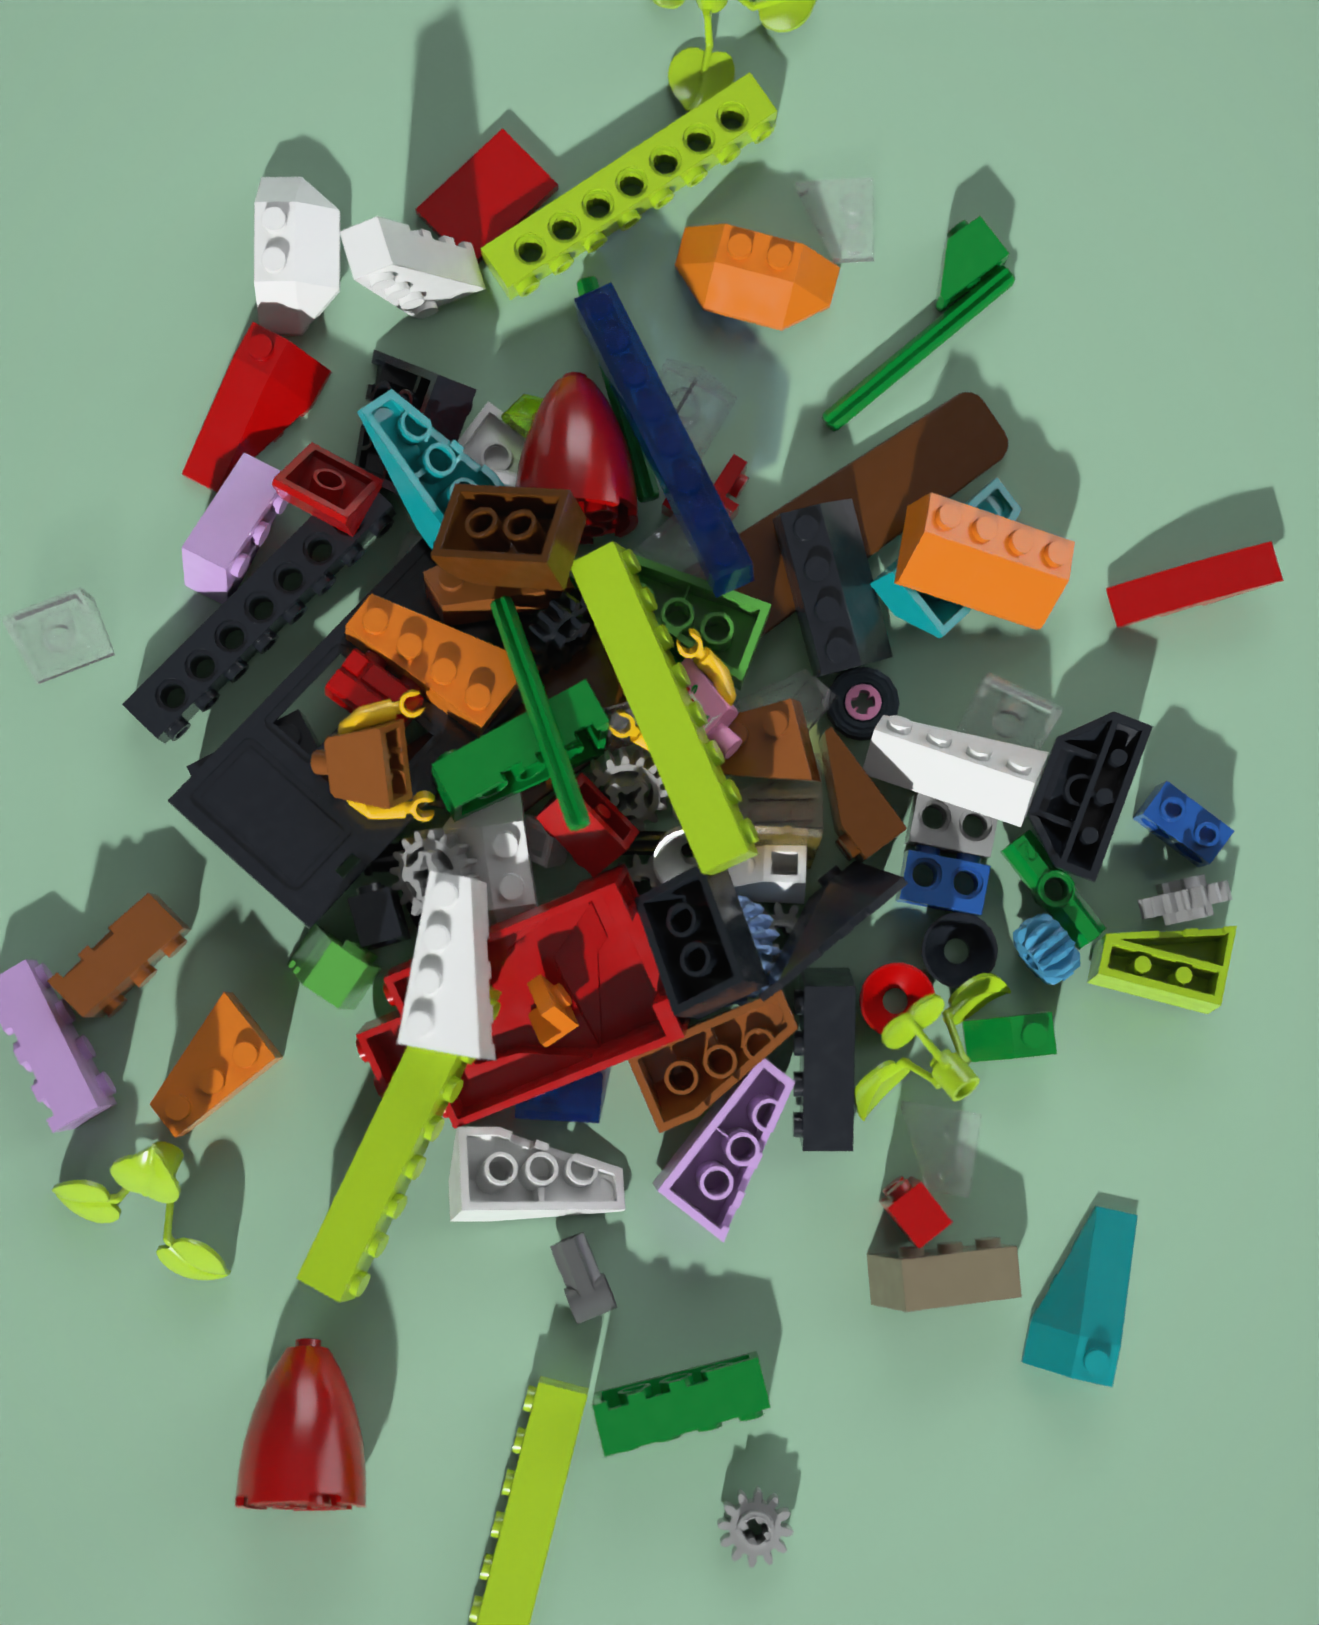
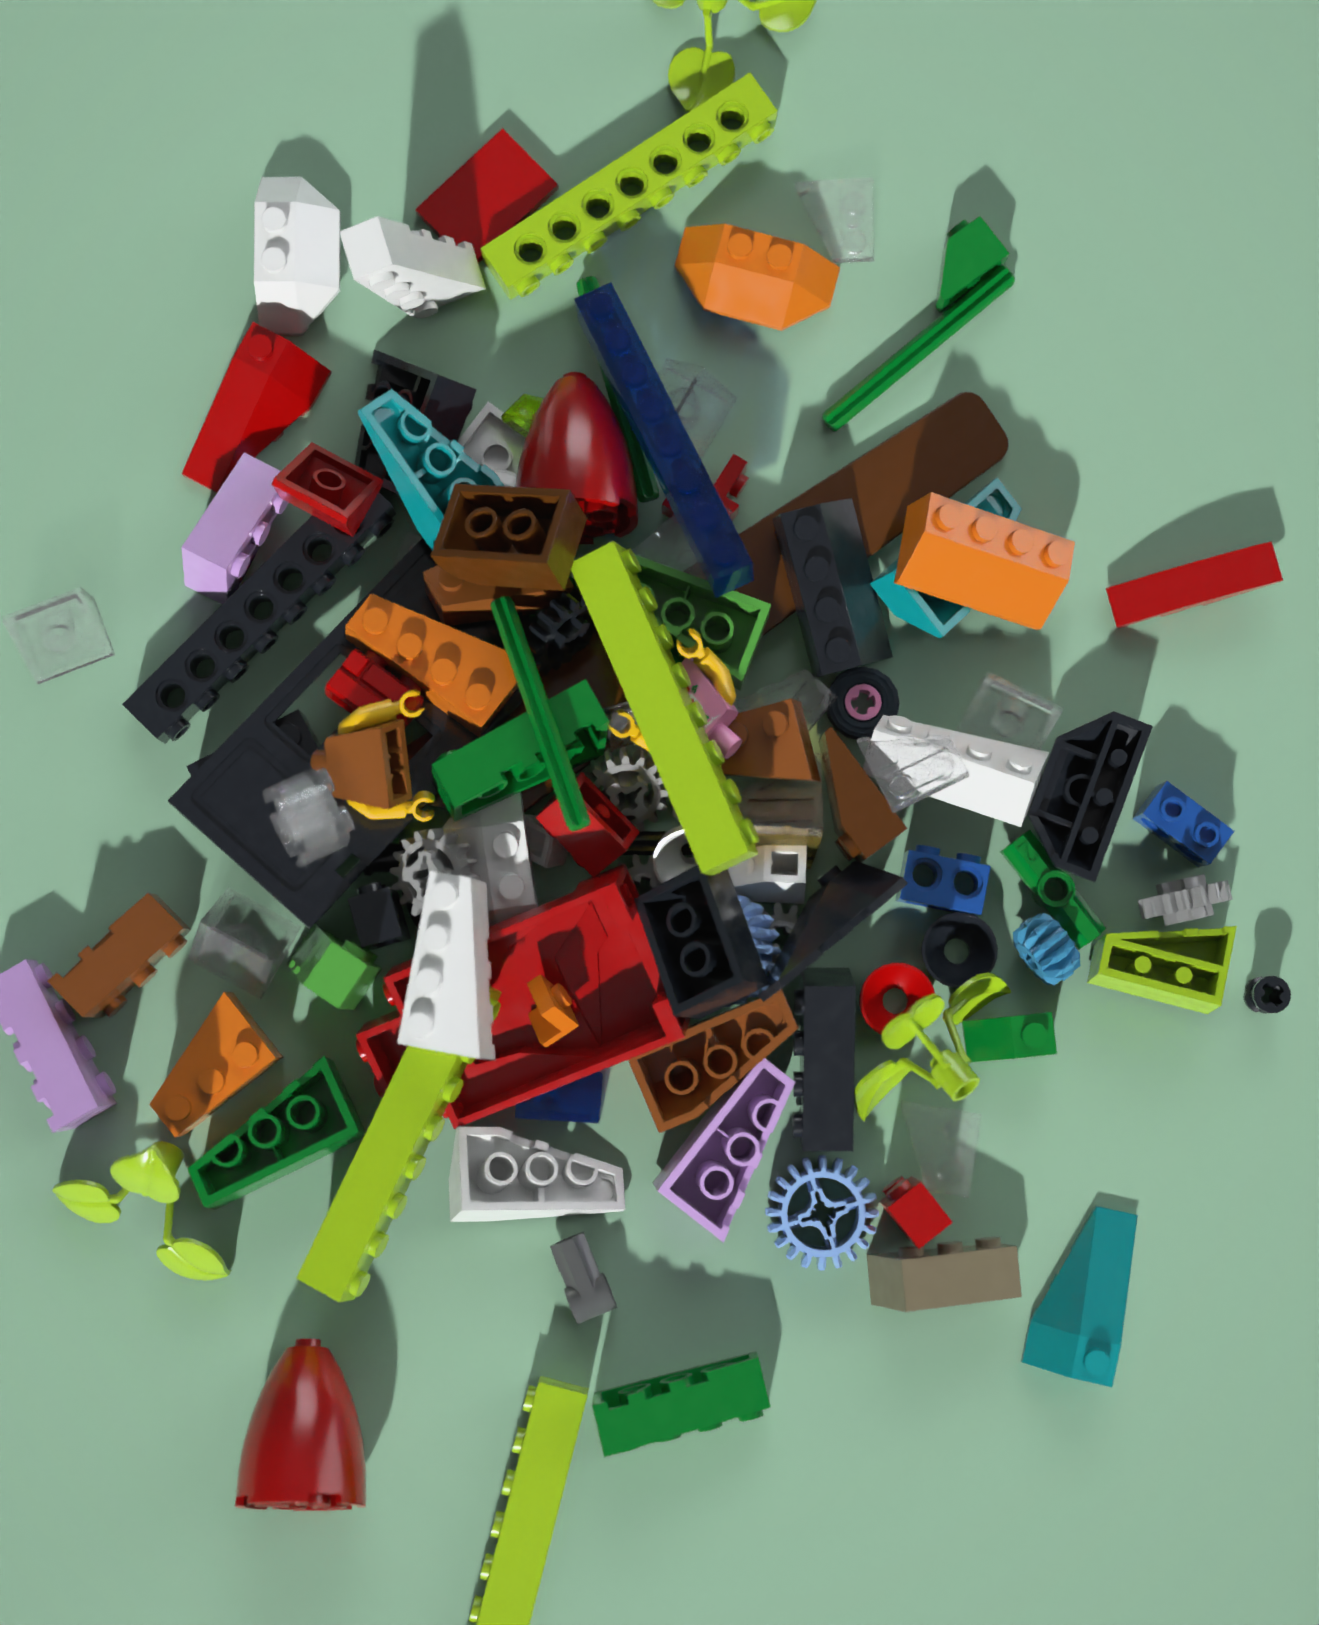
(242, 942): none -> clear slope
(290, 1132): none -> green wedge
(308, 816): none -> clear brick
(746, 1541): light grey gear -> none
(832, 1246): none -> light blue gear
(913, 767): none -> clear wing
(951, 835): light grey brick -> none
(1279, 997): none -> black bush

